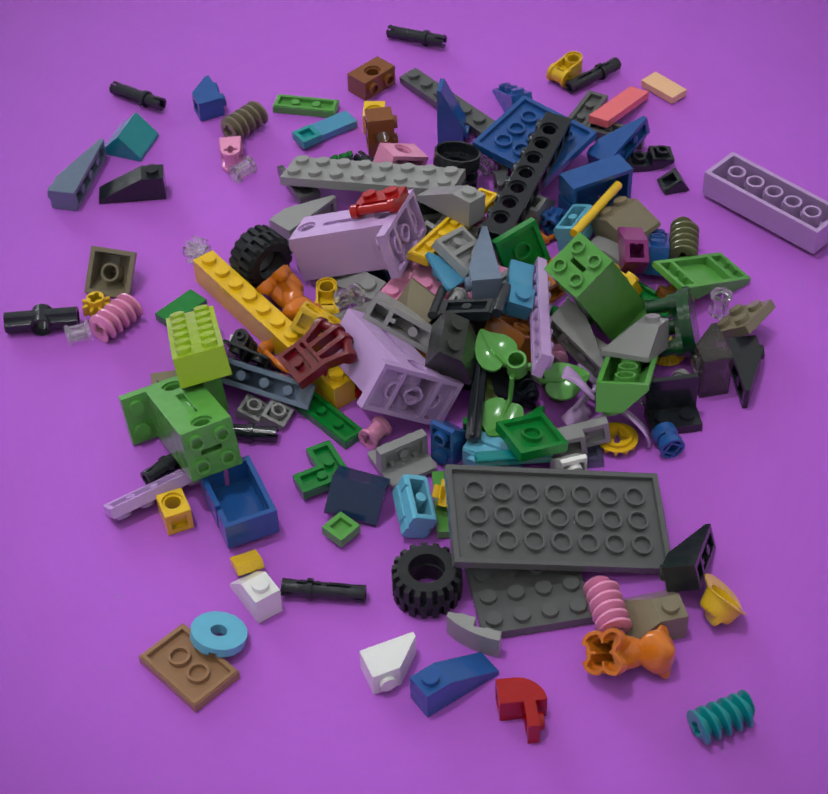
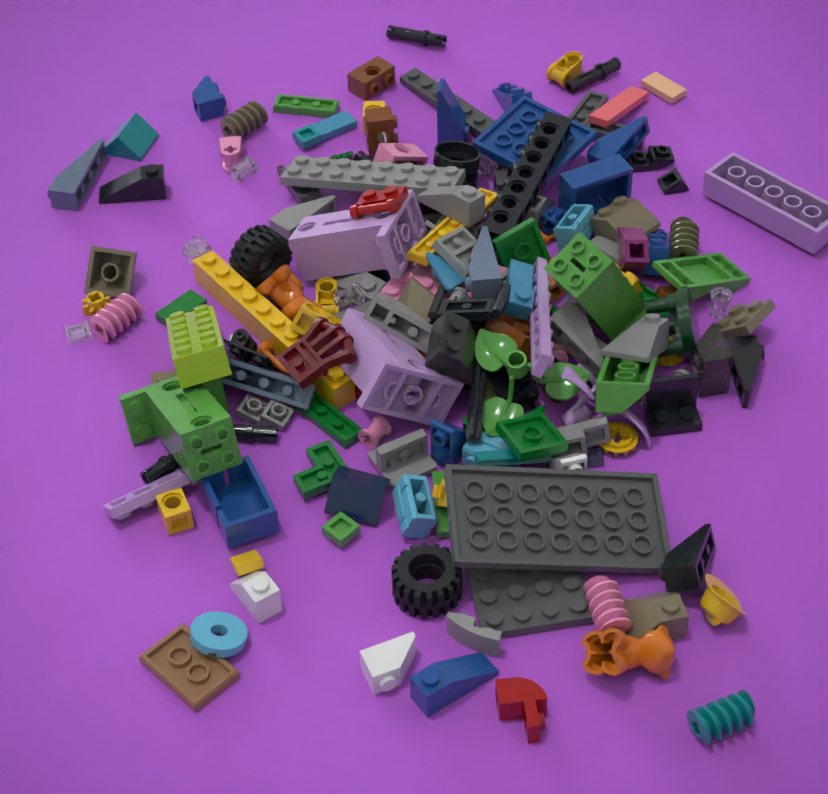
(41, 319): black piece -> none
(144, 97): black pin -> none
(323, 590): black pin -> none
(596, 208): yellow bar -> none
(667, 439): blue wheel -> none

